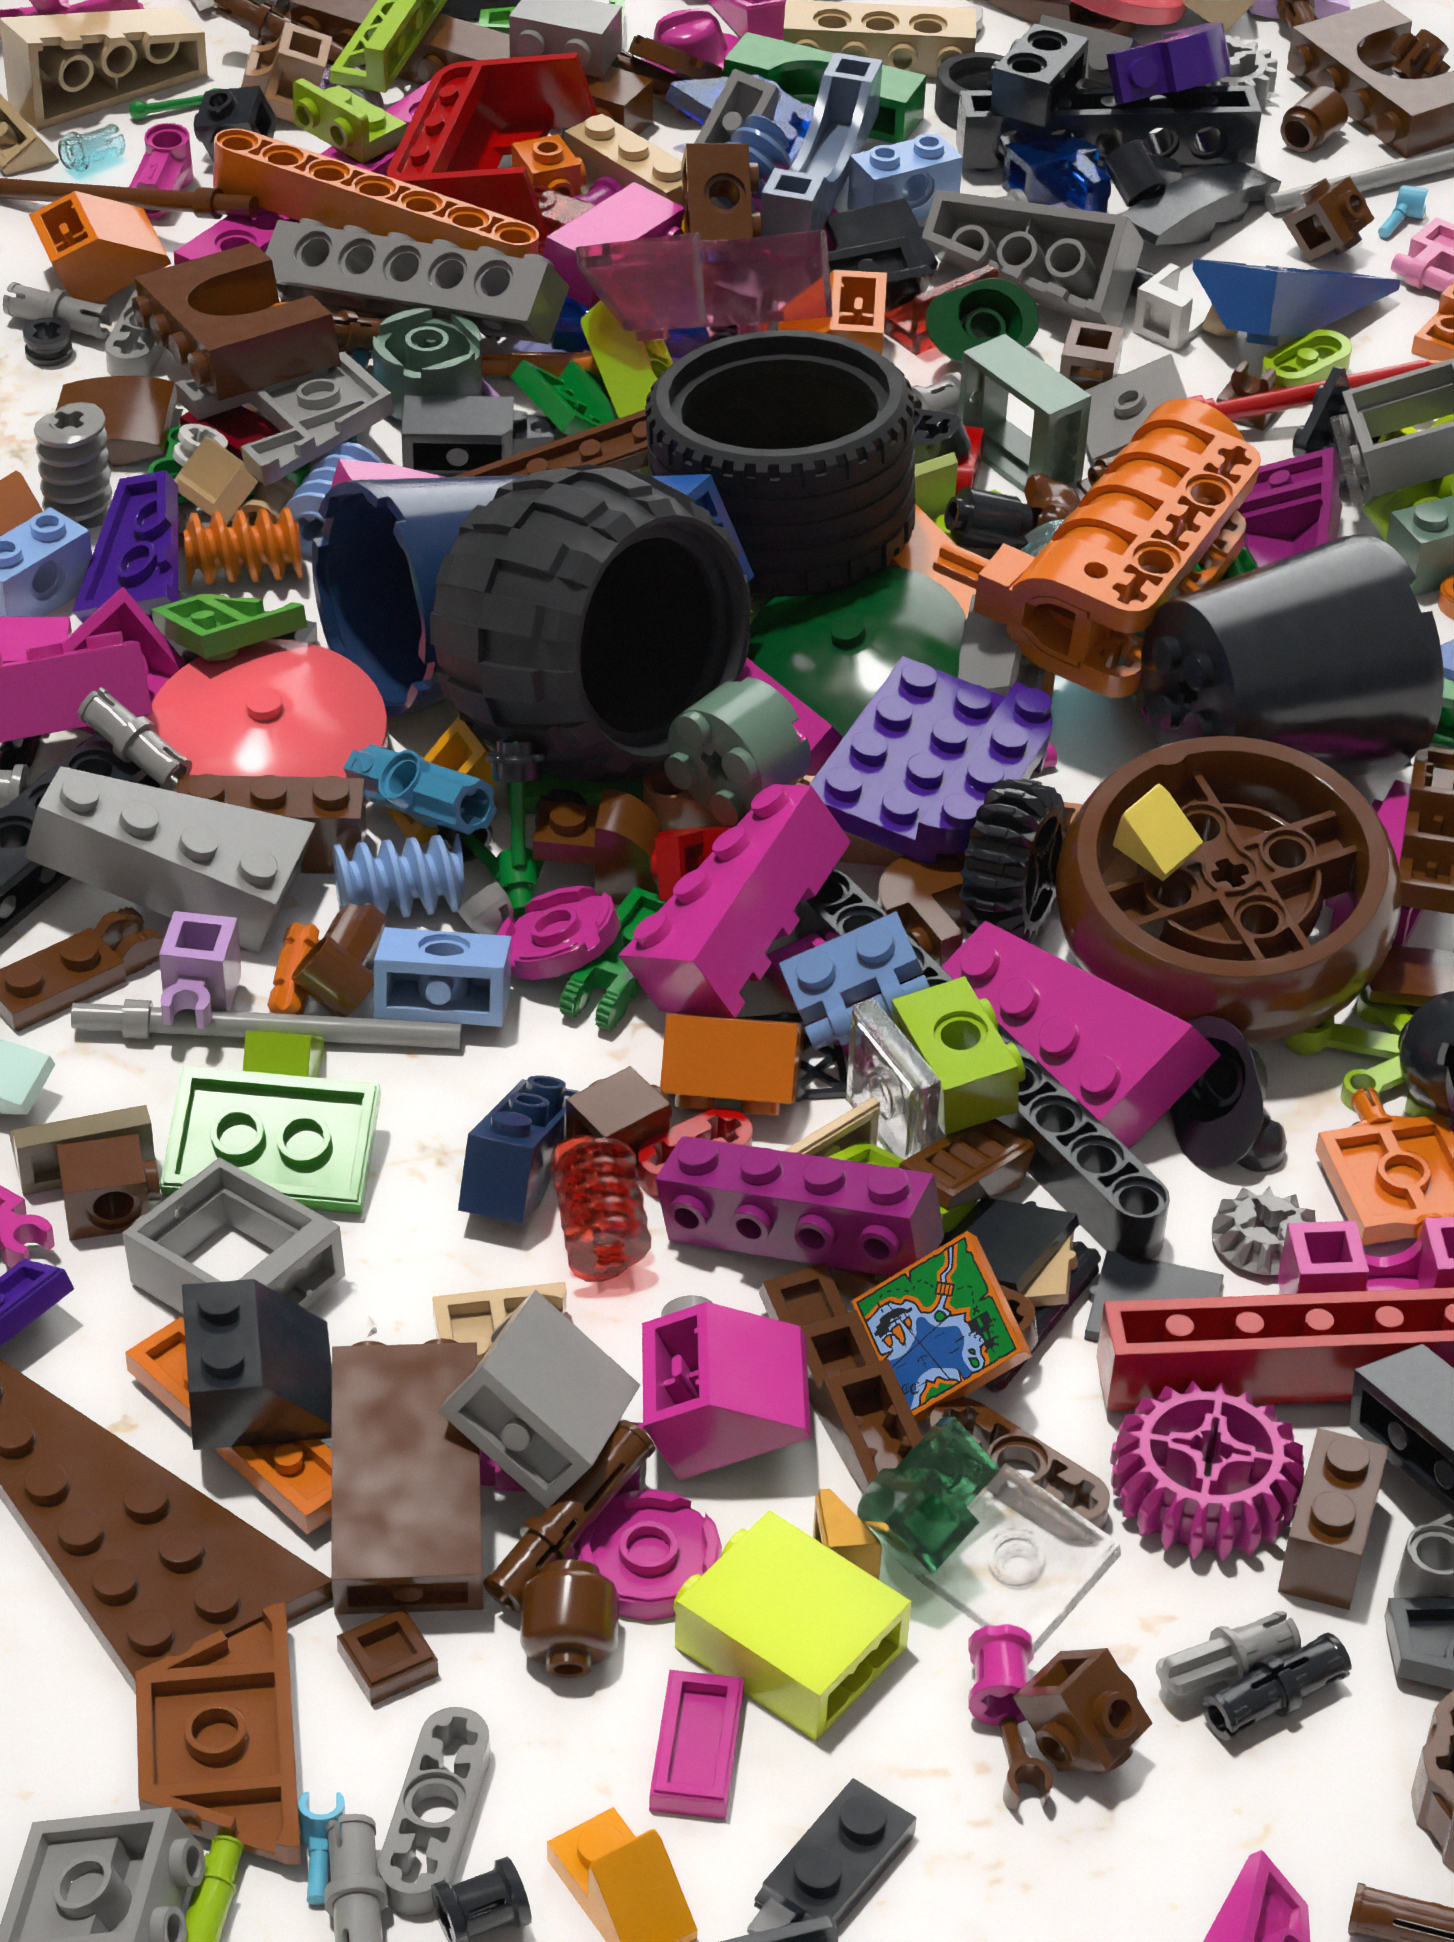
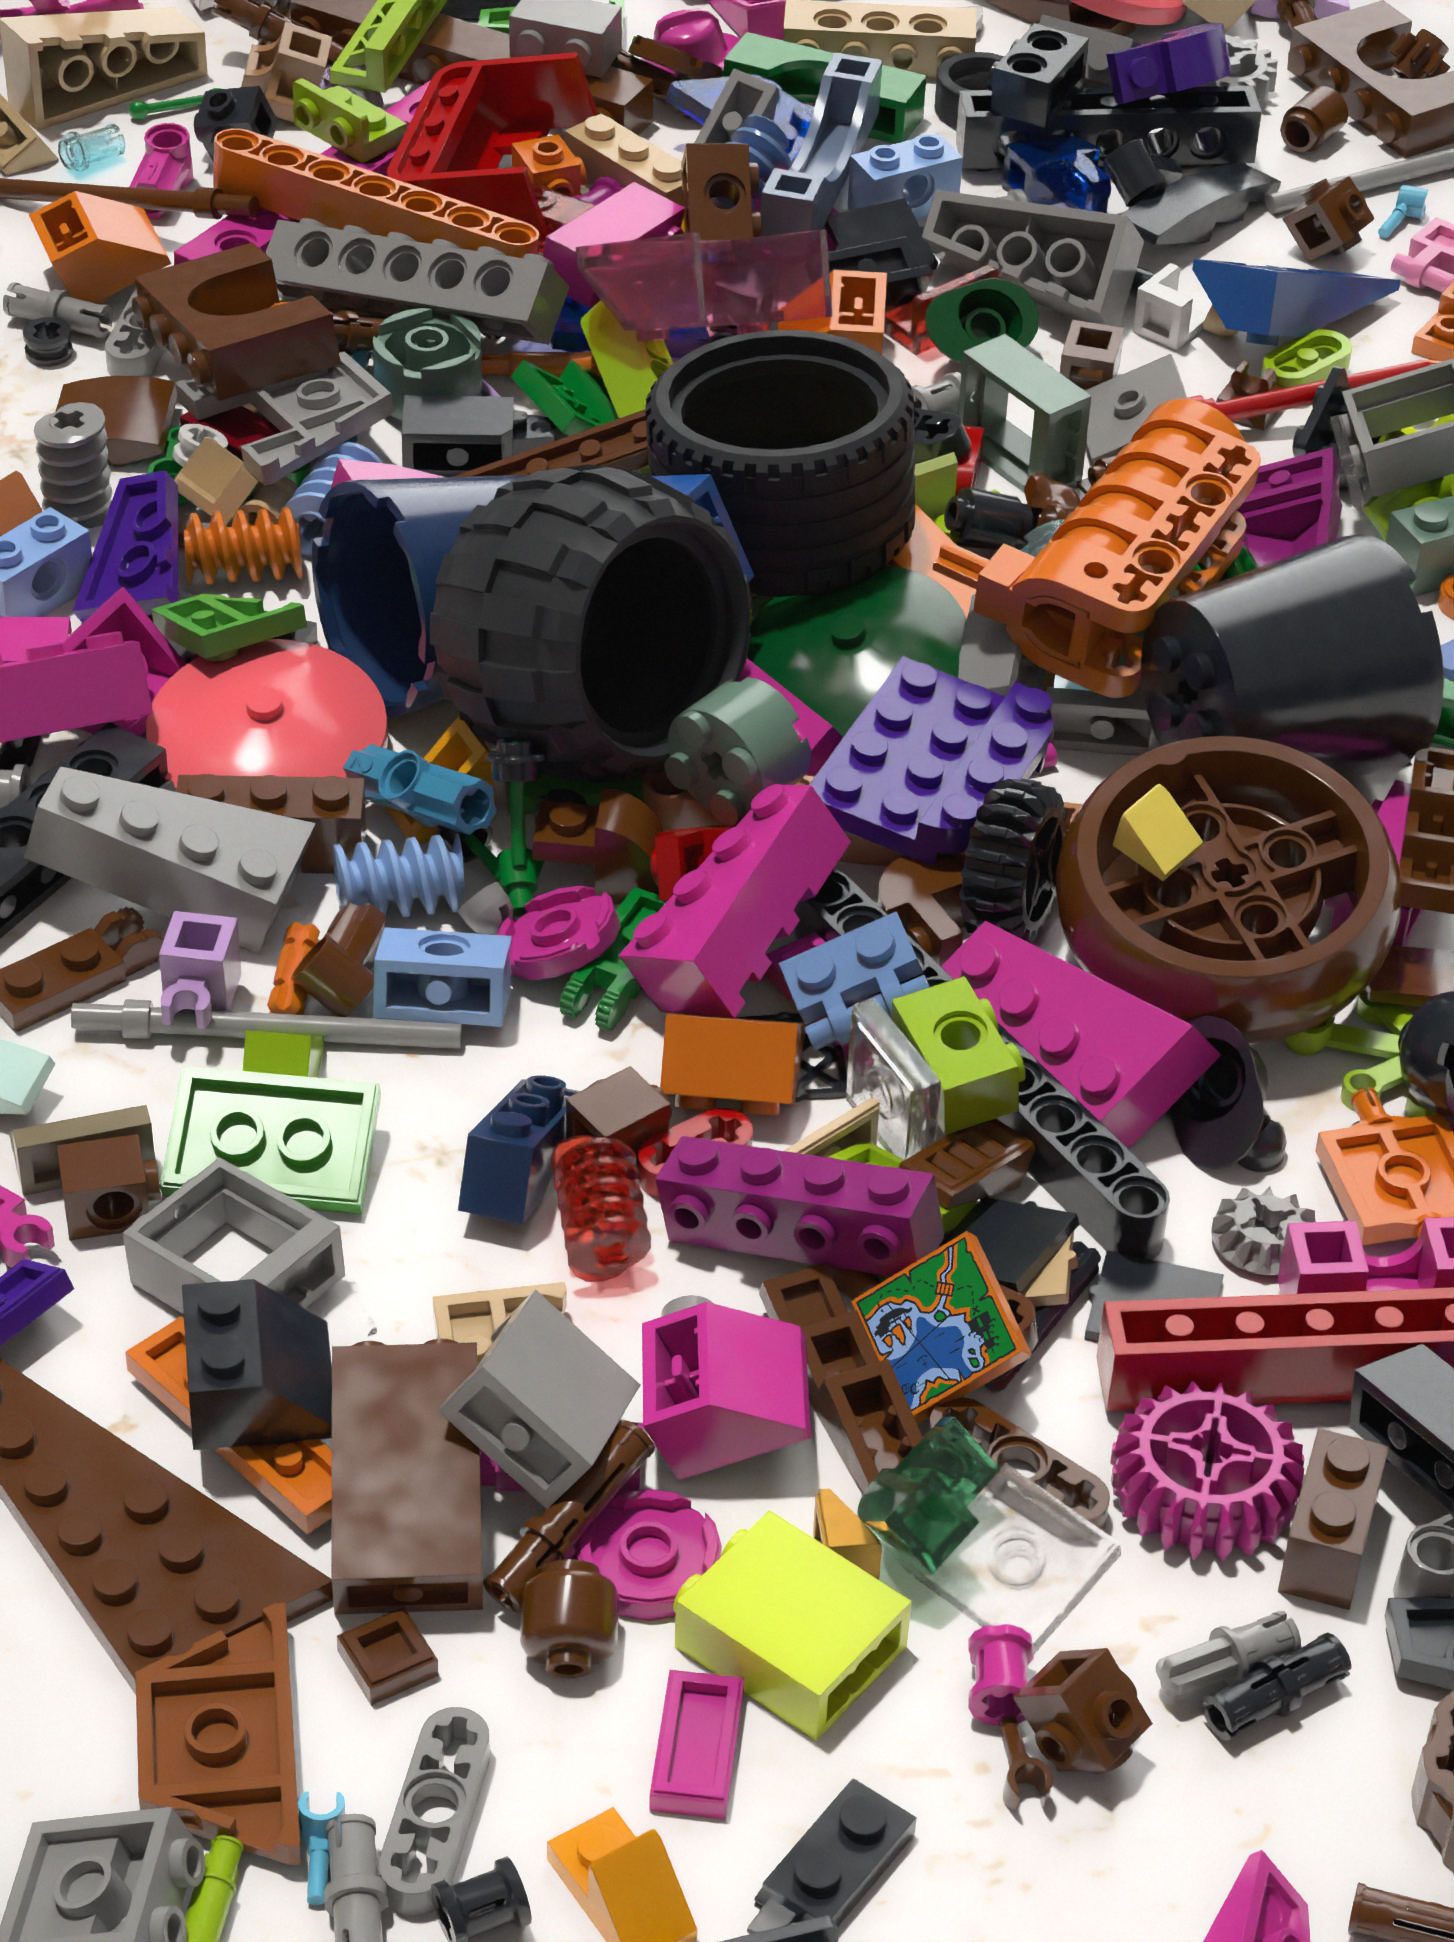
(134, 738): light grey pin -> none
(1100, 723): none -> light grey slope

